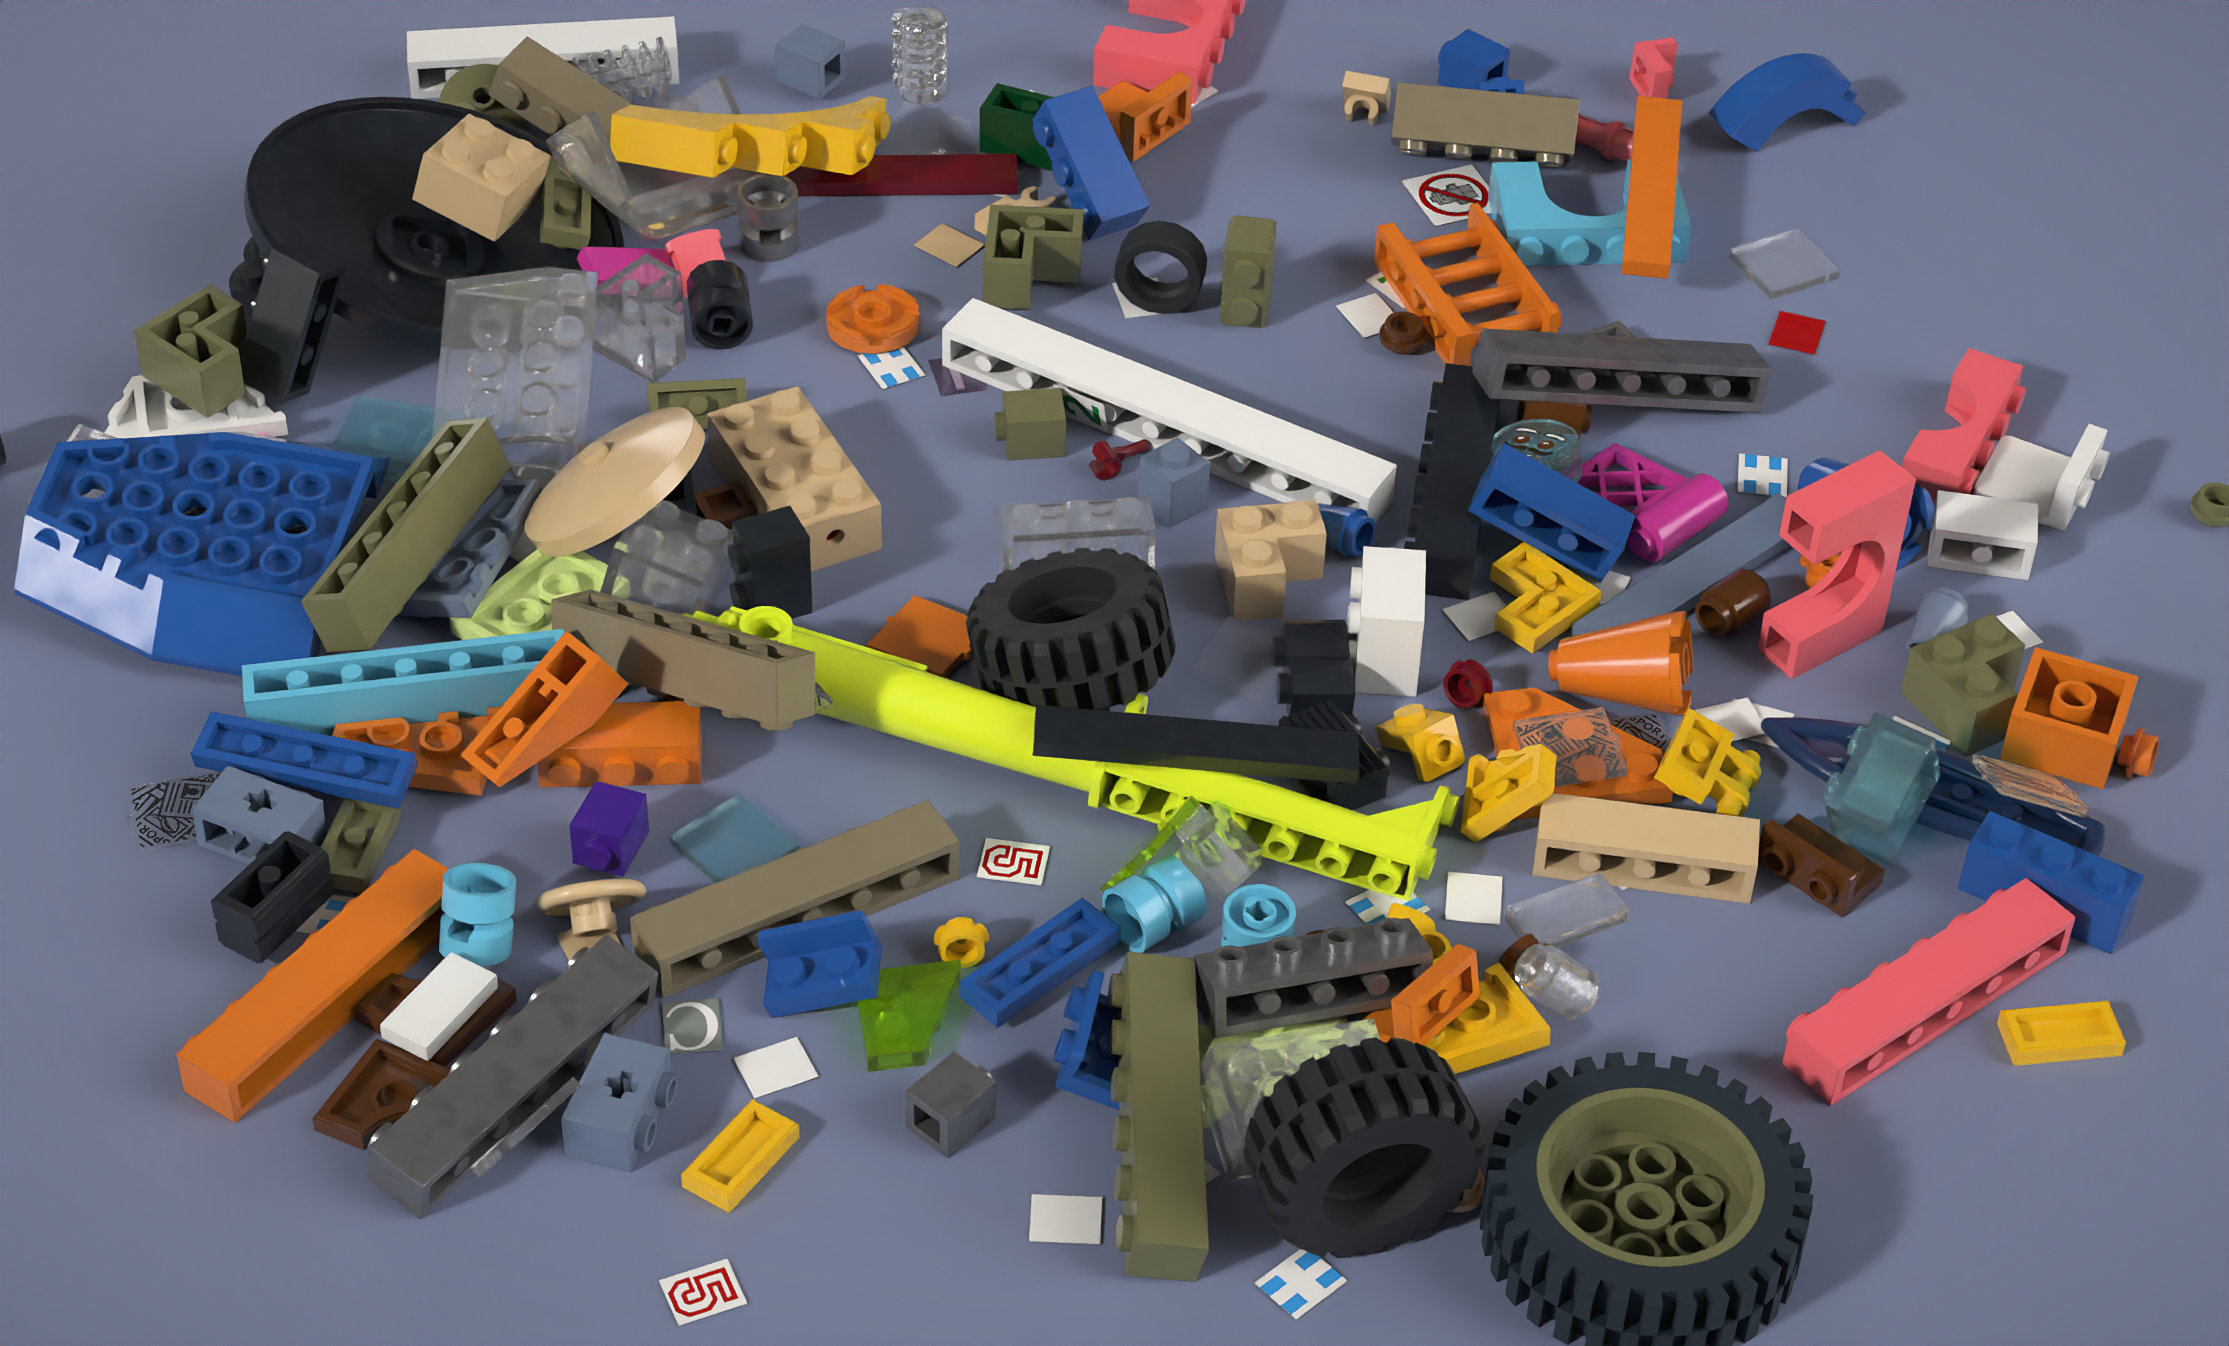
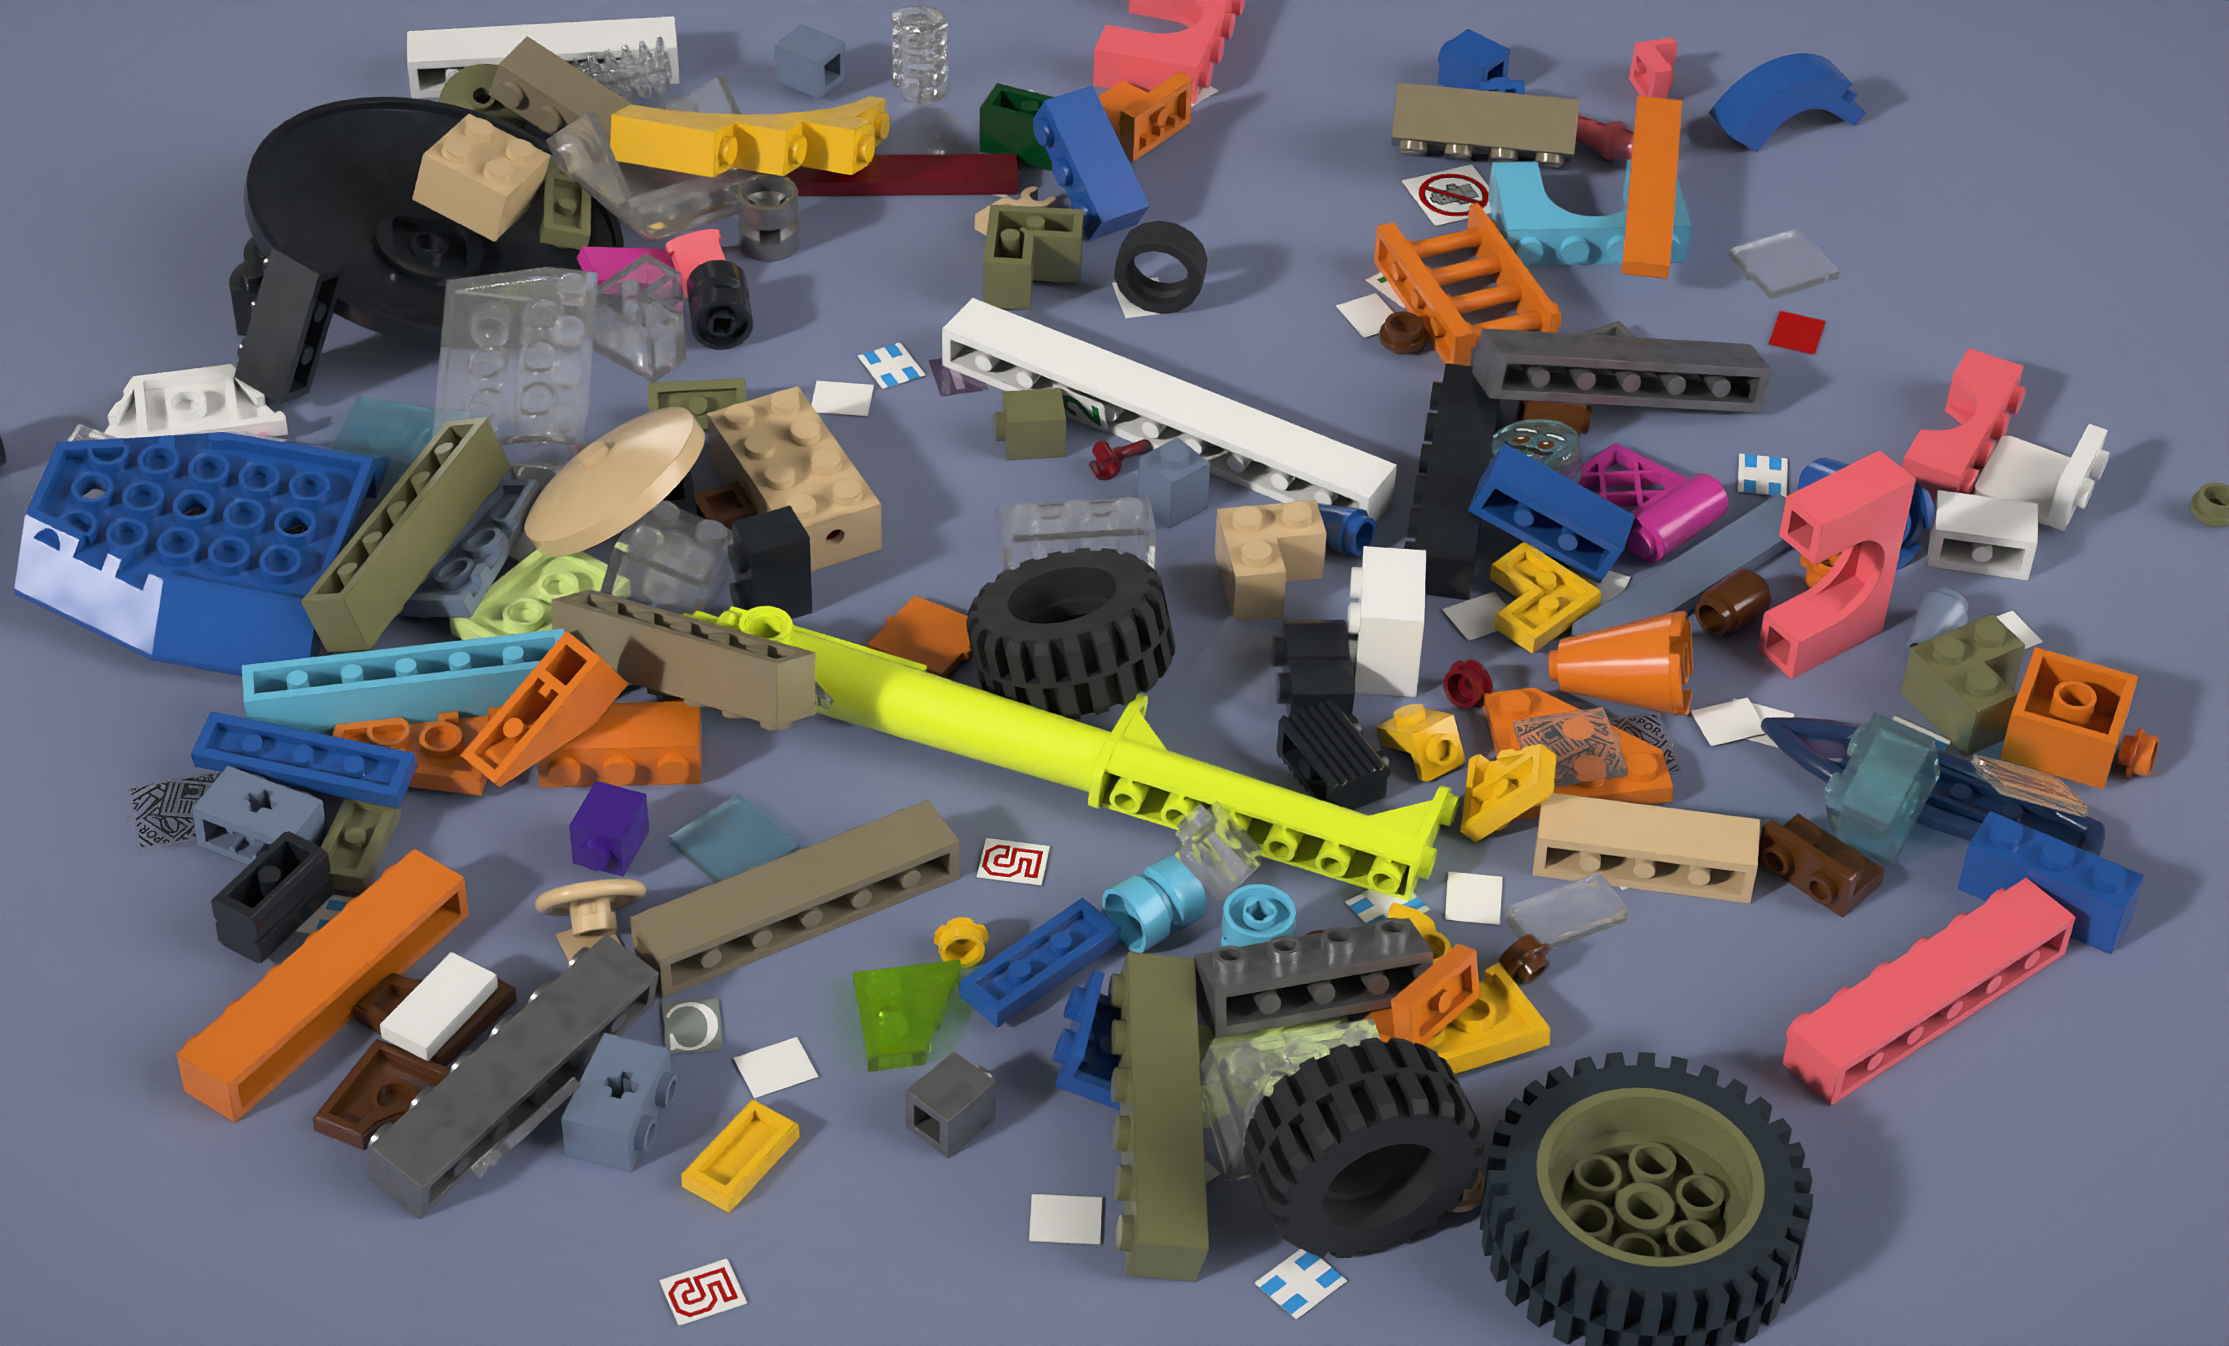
(195, 350): olive brick -> none
(477, 913): medium azure wheel -> none
(820, 963): blue bracket -> none
(842, 398): none -> white sticker
(873, 319): orange tile -> none
(949, 245): tan sticker -> none
(1151, 843): clear neon green piece -> none
(1196, 744): black tile -> none
(1247, 271): olive brick -> none
(1365, 92): tan tile -> none
(1557, 981): clear brick -> none
(1694, 763): yellow plate -> none
(2061, 1033): yellow tile -> none

